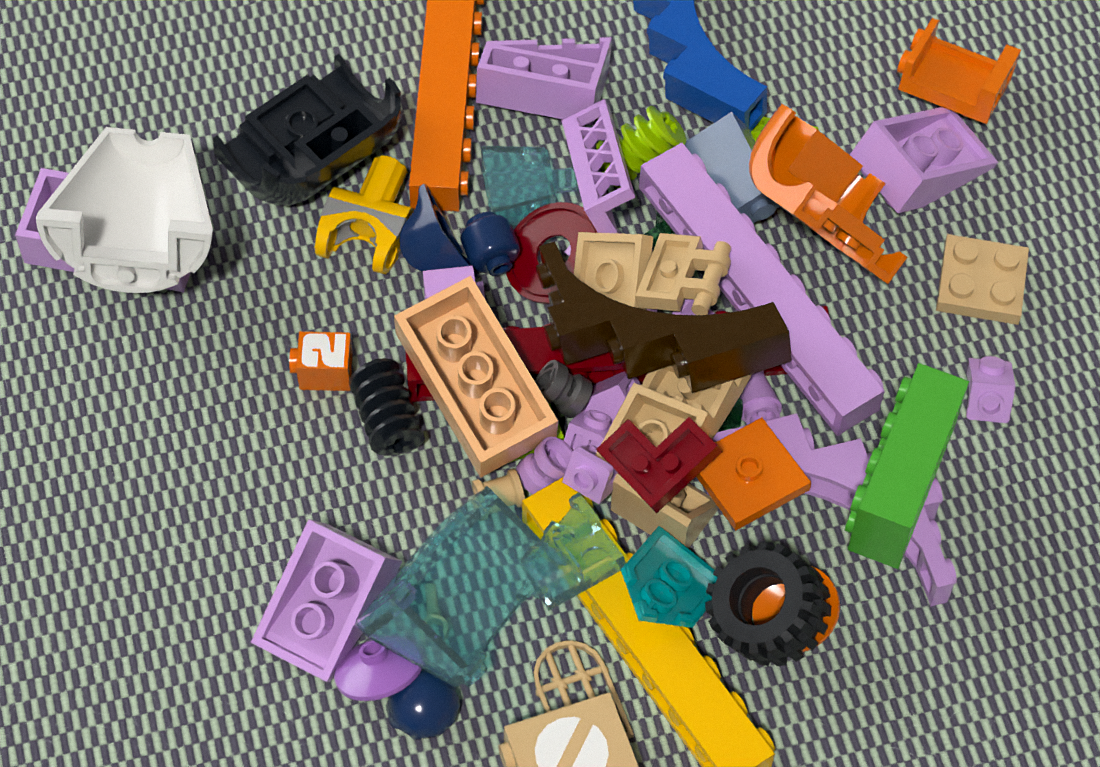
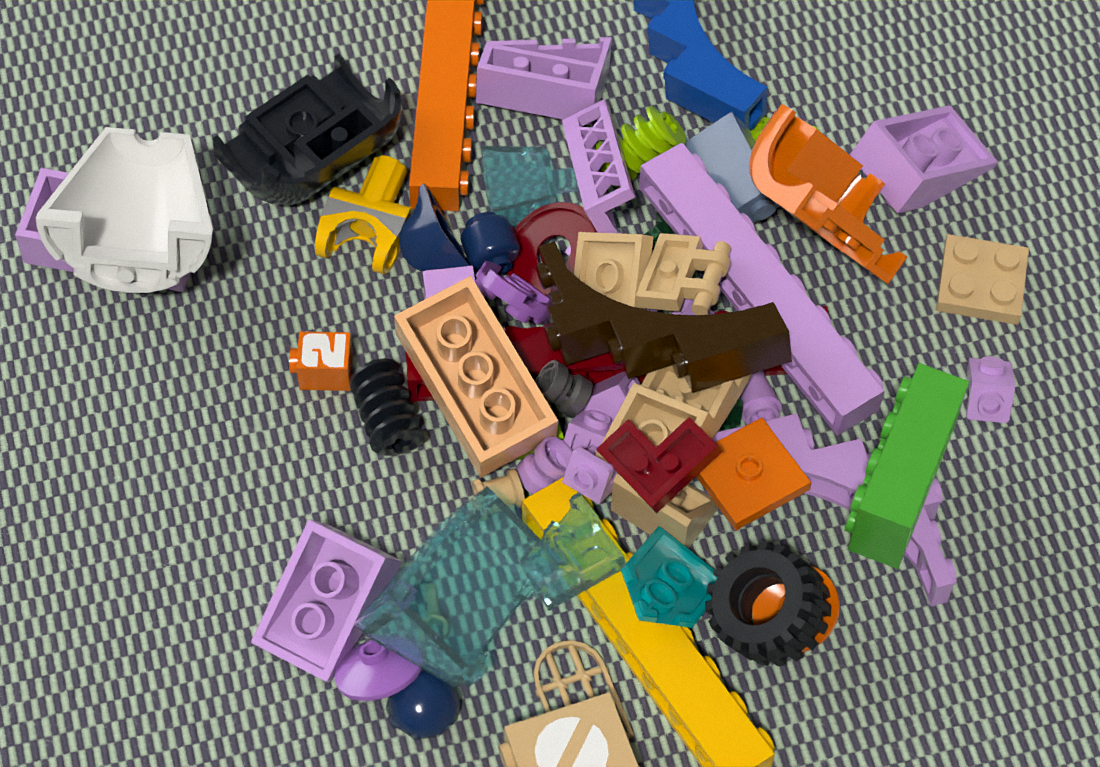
(523, 299): none -> medium lavender plate
(955, 75): orange panel -> none

